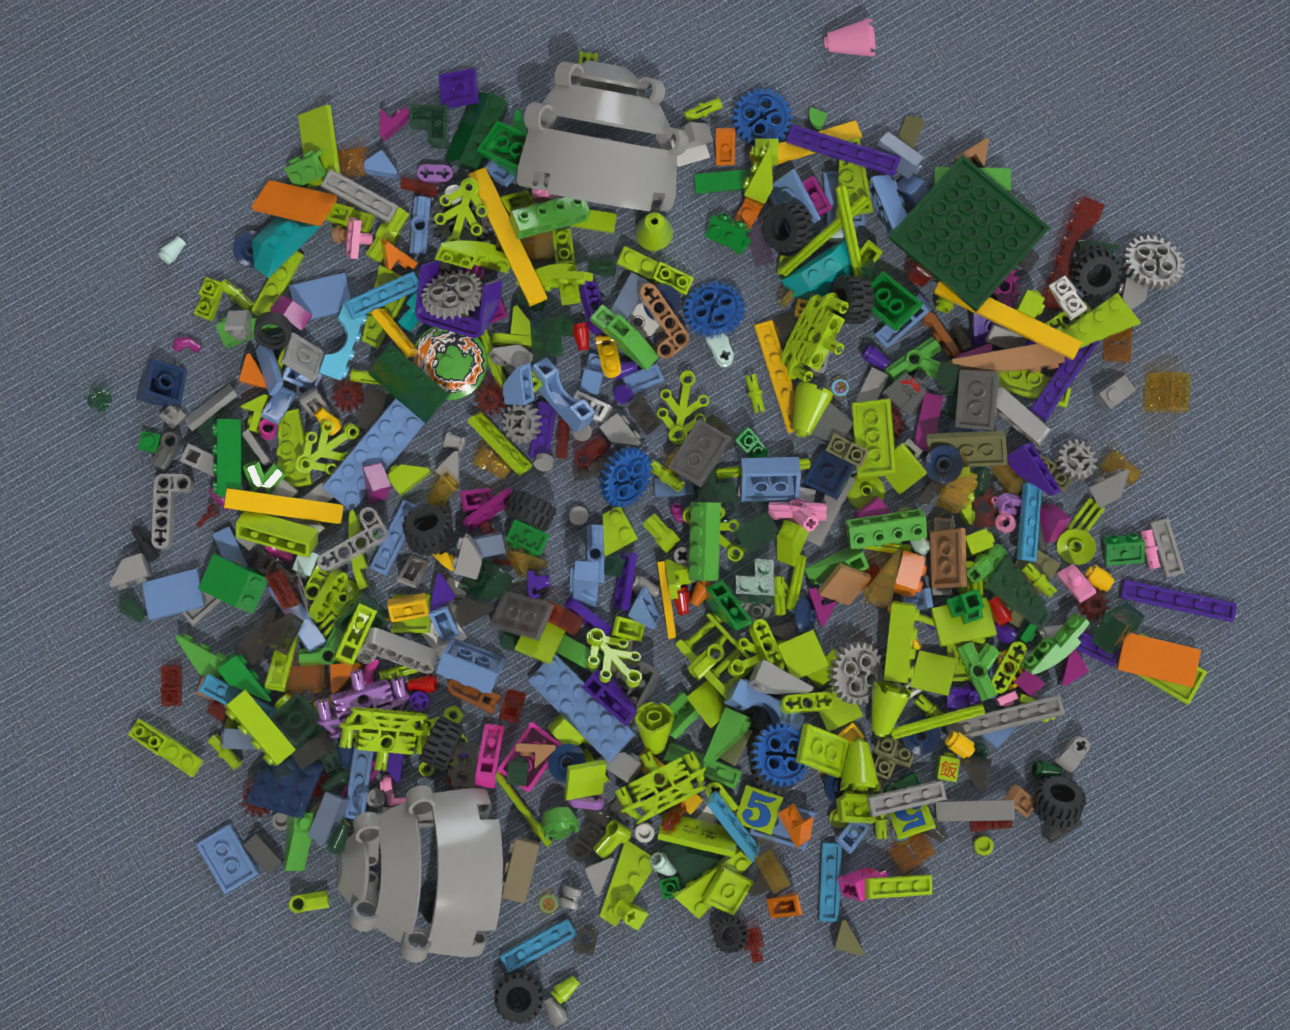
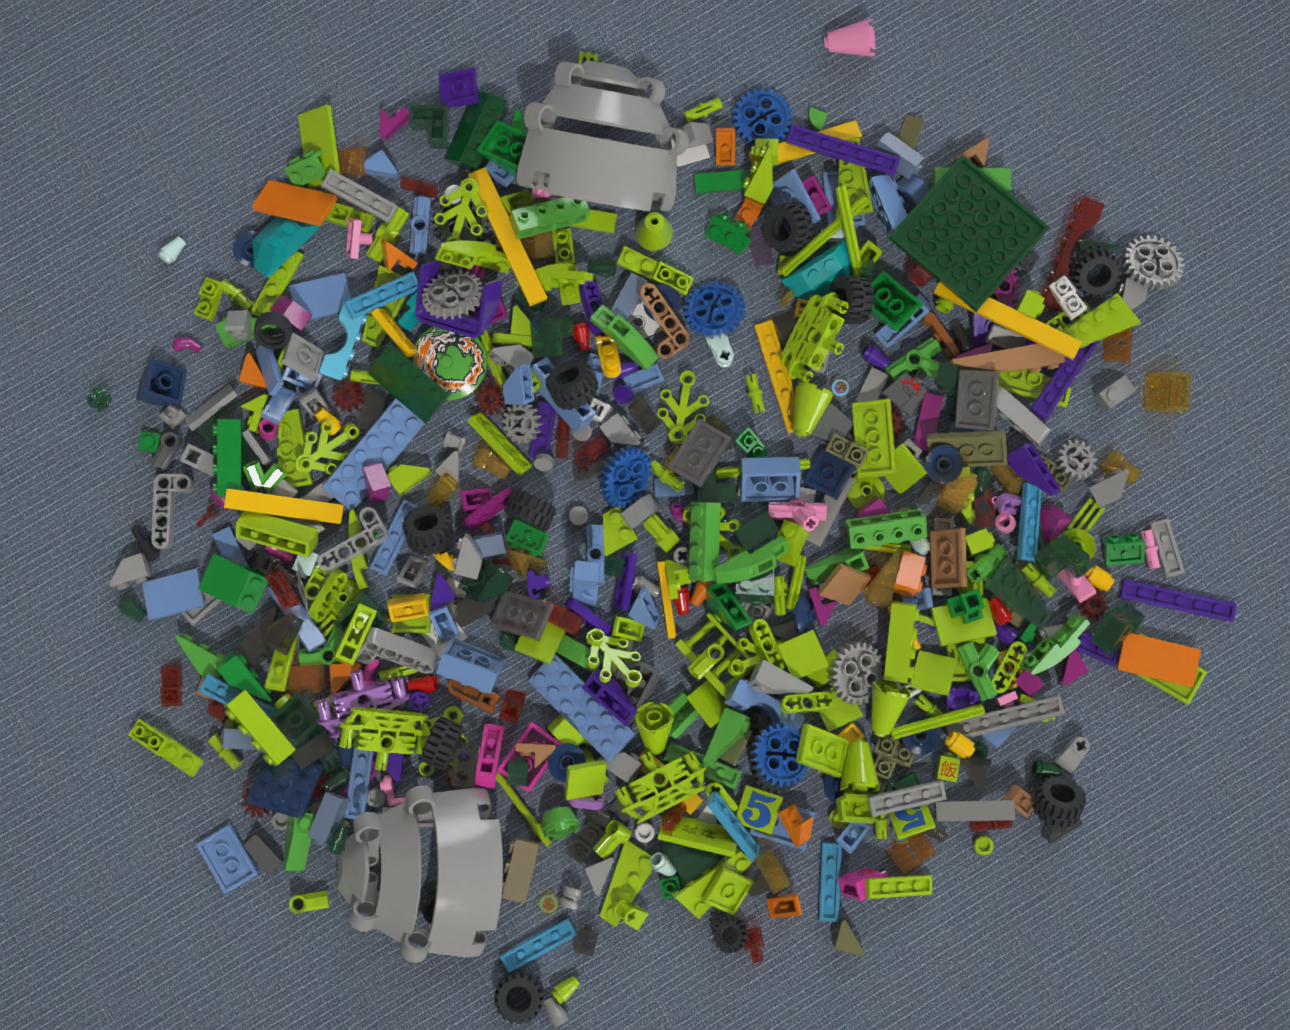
(339, 234): medium nougat plate -> none
(435, 169): medium lavender beam -> none
(572, 384): none -> black tyre
(640, 511): none -> light grey slope
(746, 565): none -> bright green slope
(1062, 554): none -> clear green brick

